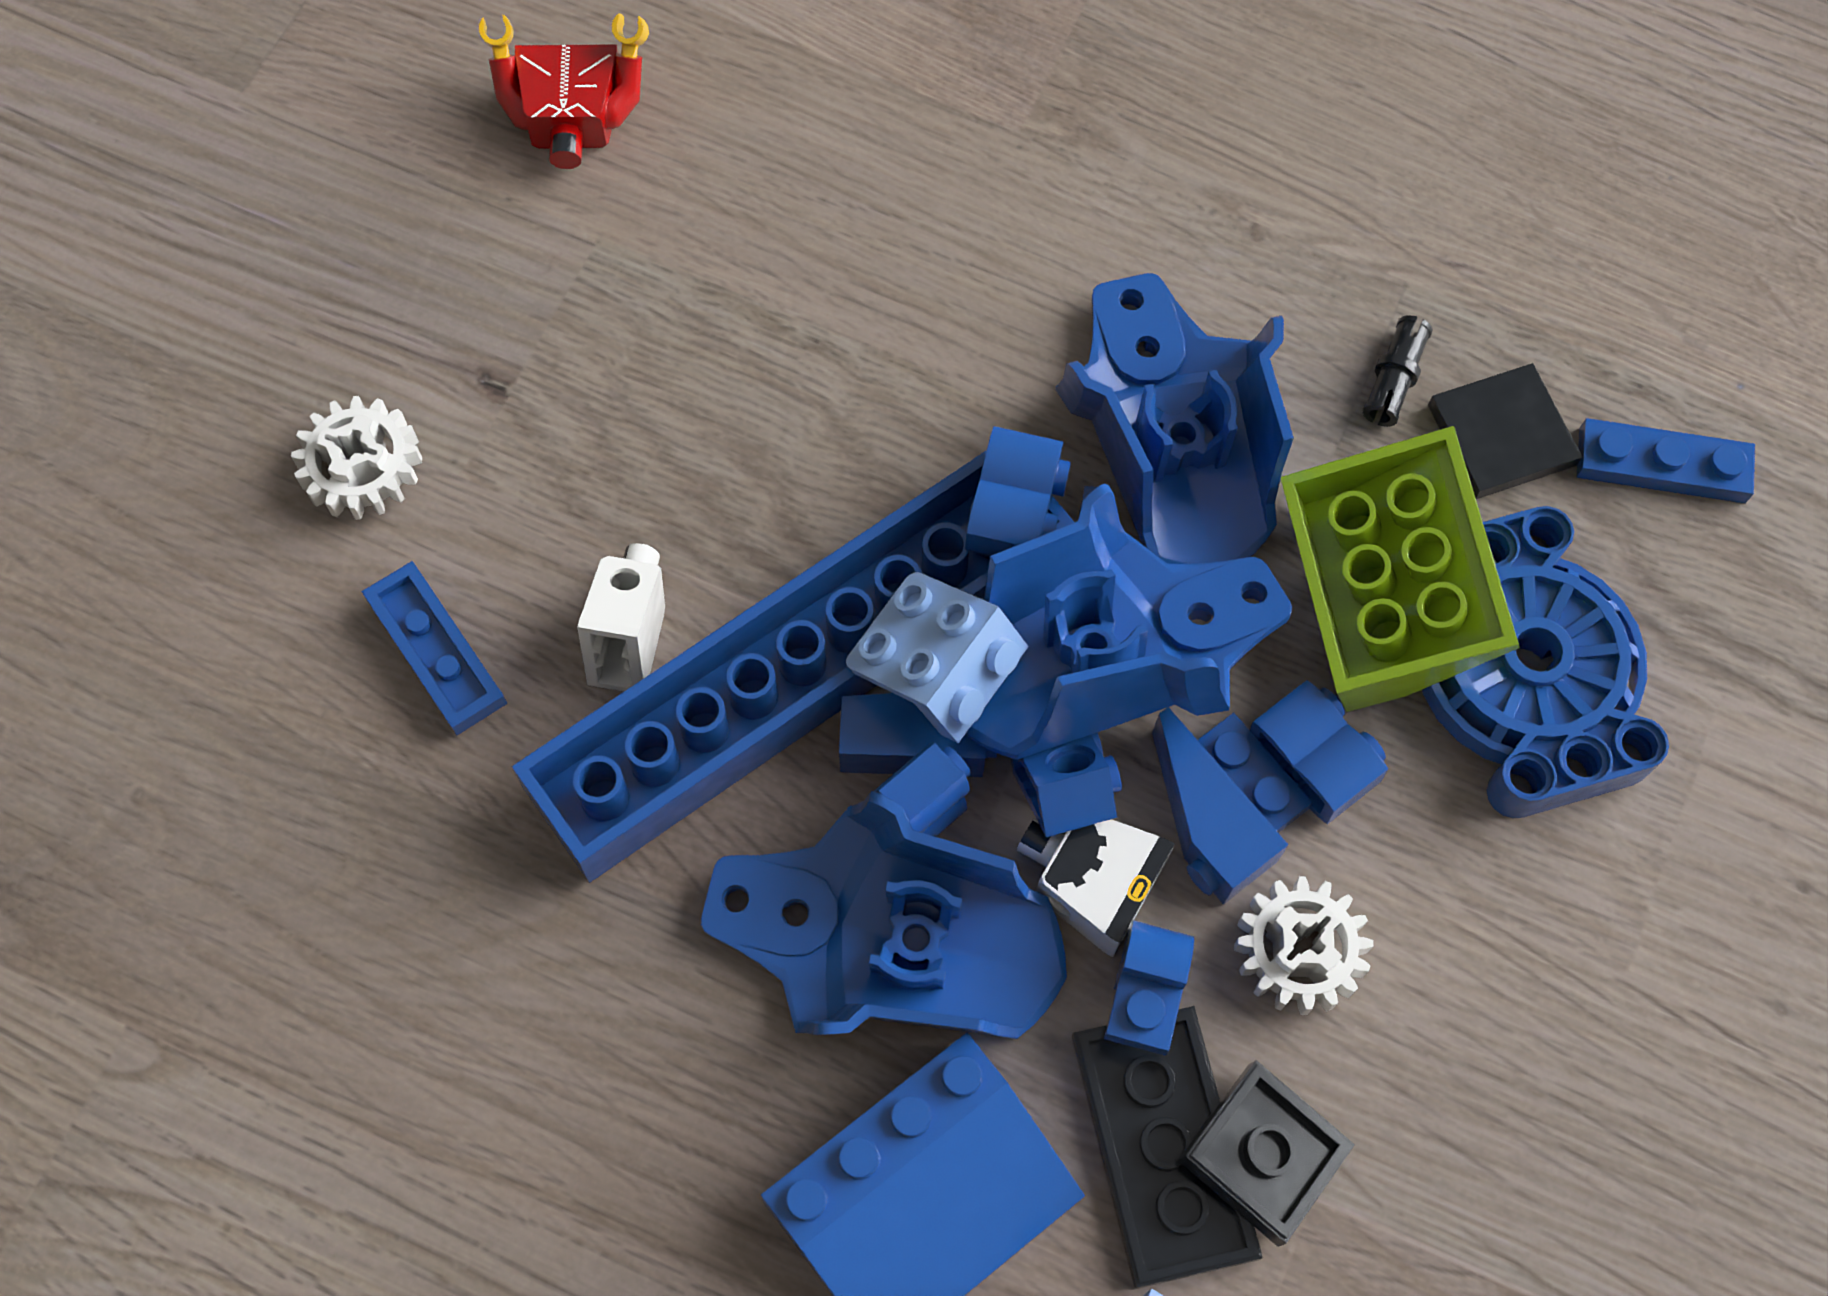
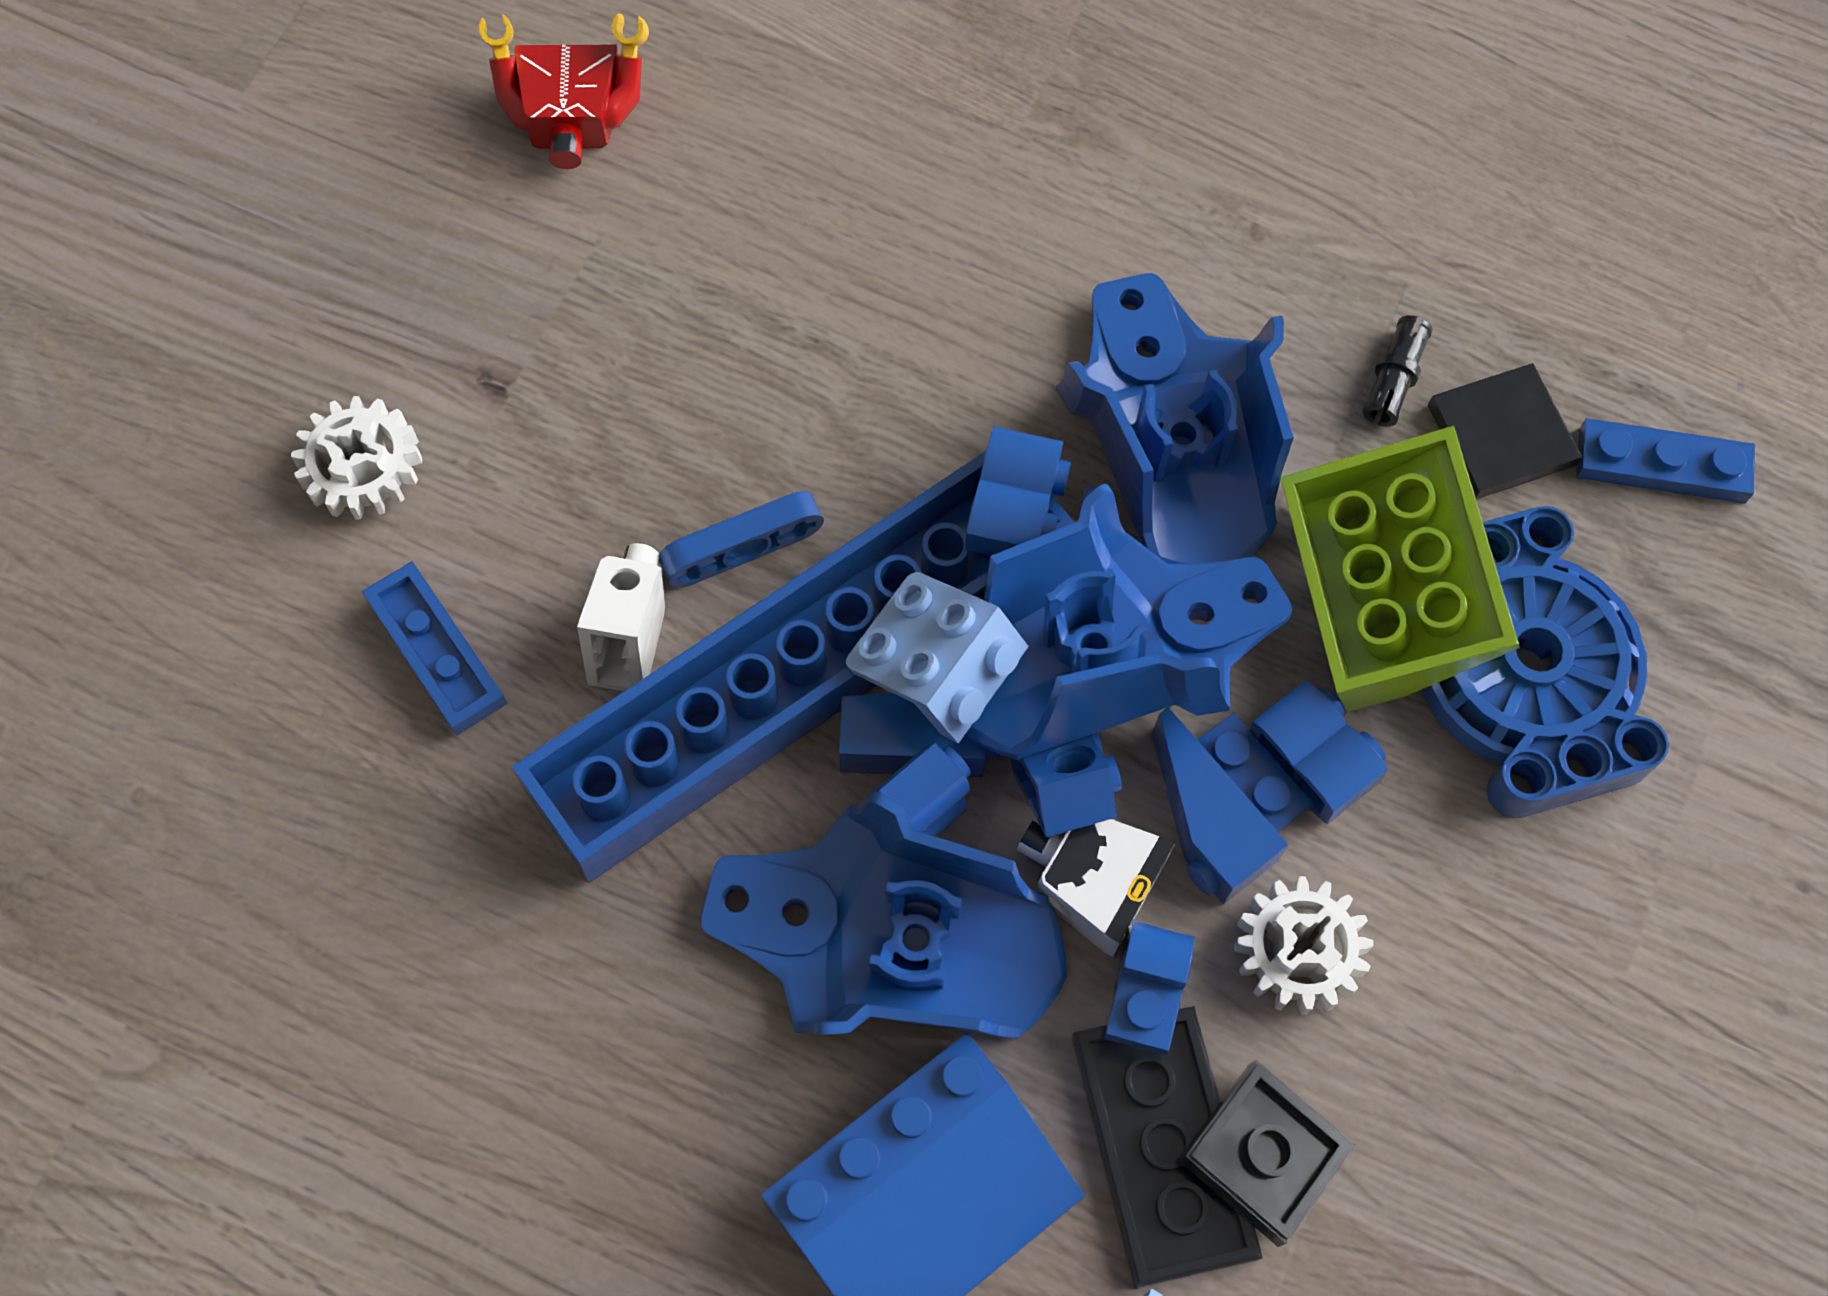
(741, 539): none -> blue beam

